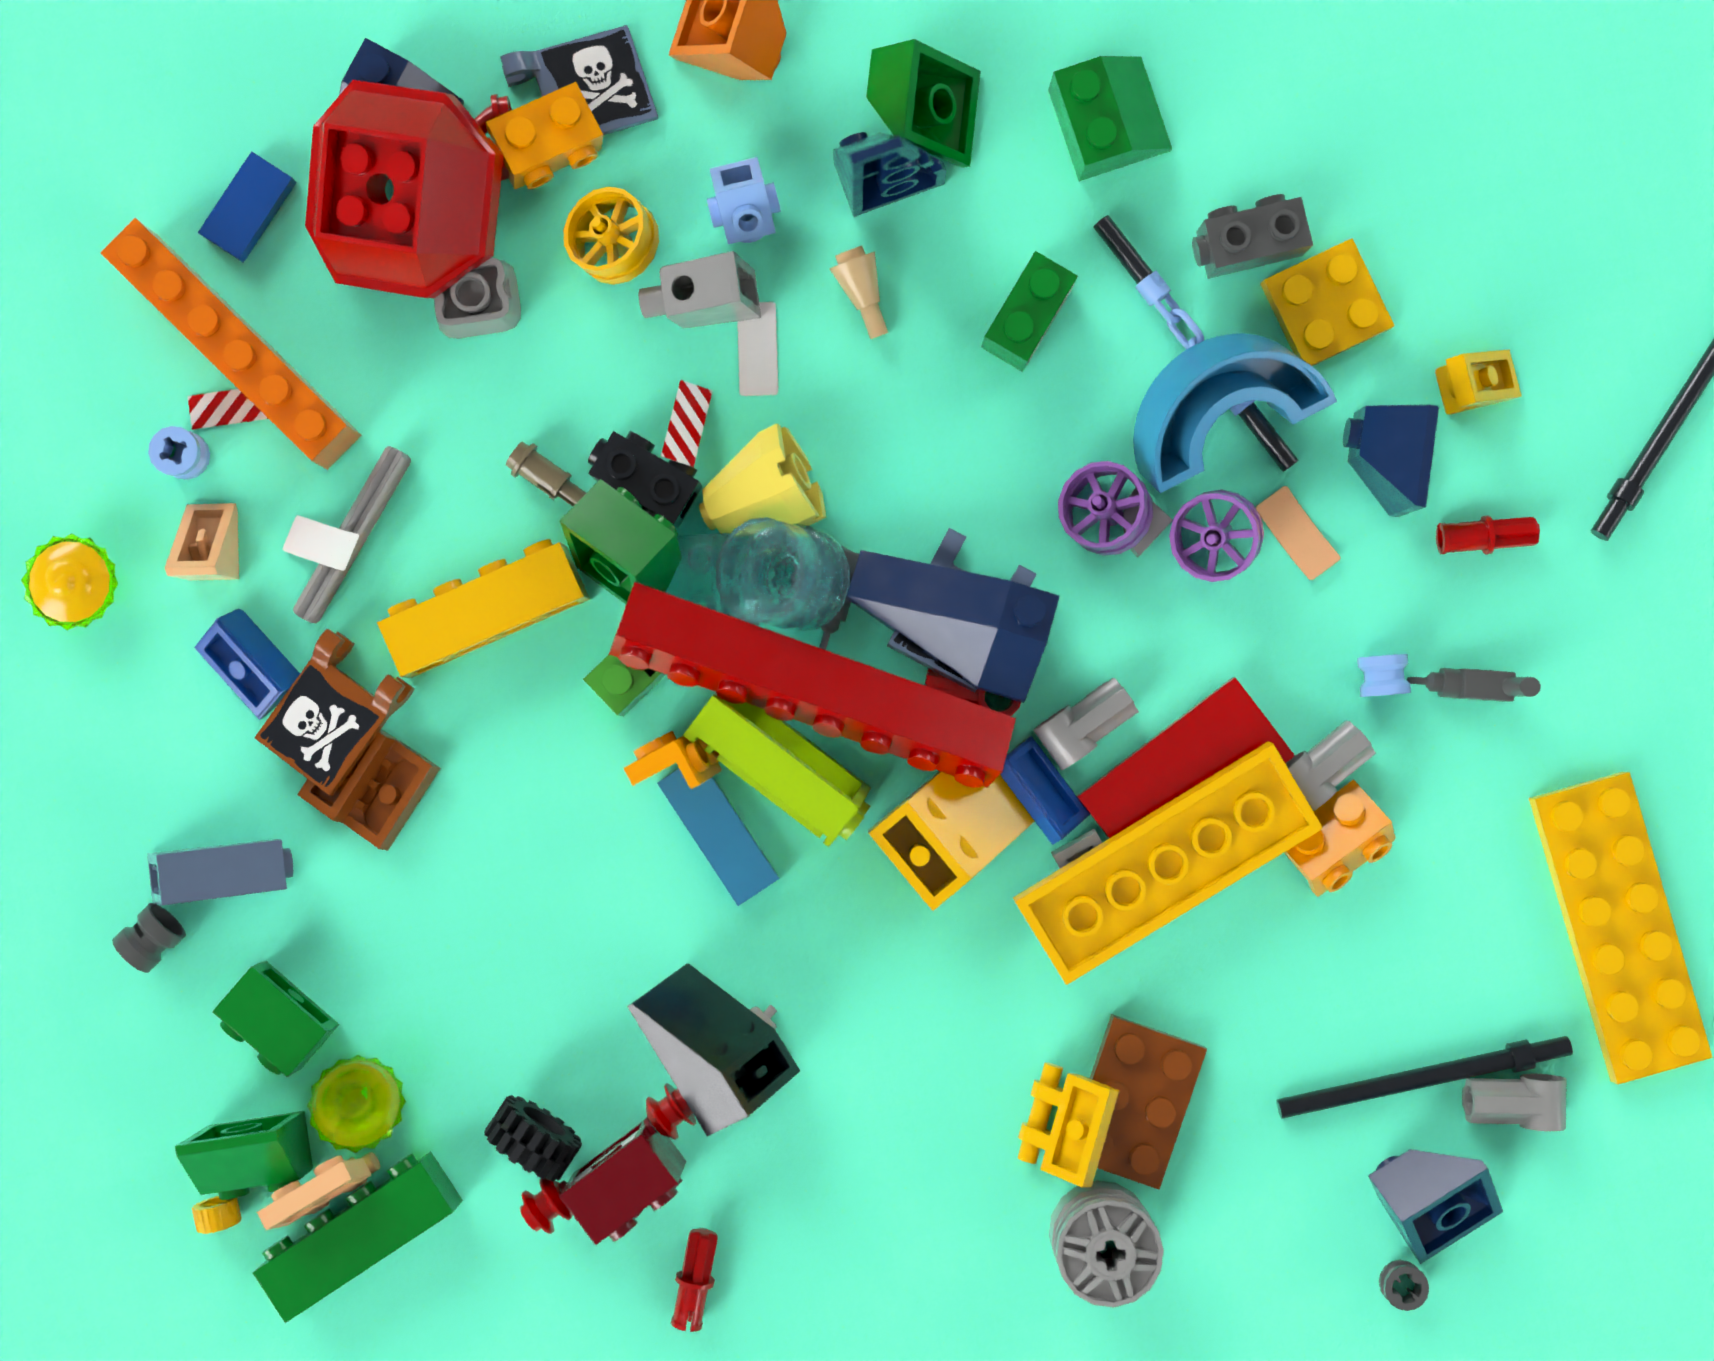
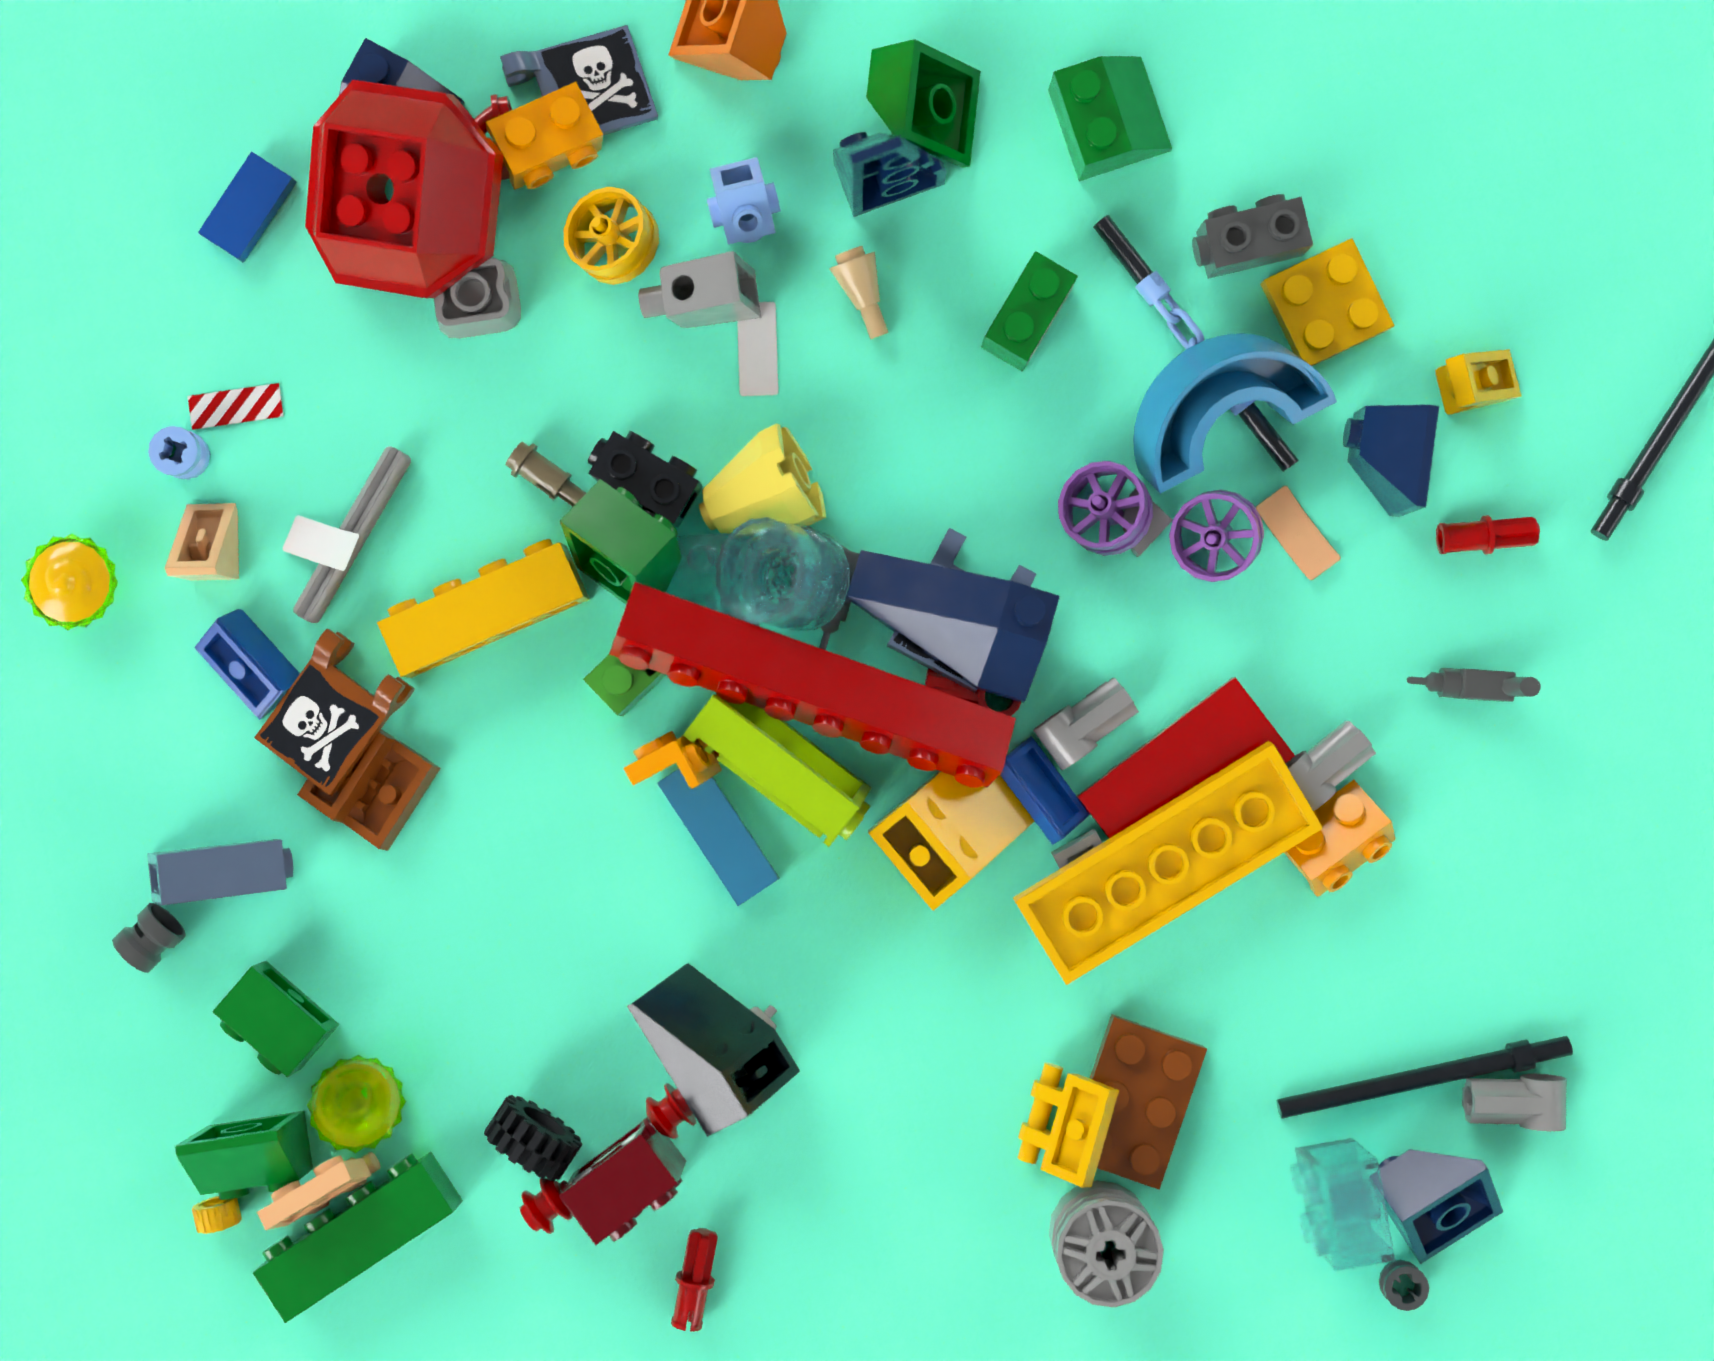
(231, 344): orange brick -> none
(686, 423): sticker -> none
(1343, 1204): none -> clear light blue brick
(1383, 675): light blue wheel -> none
(1620, 928): yellow plate -> none

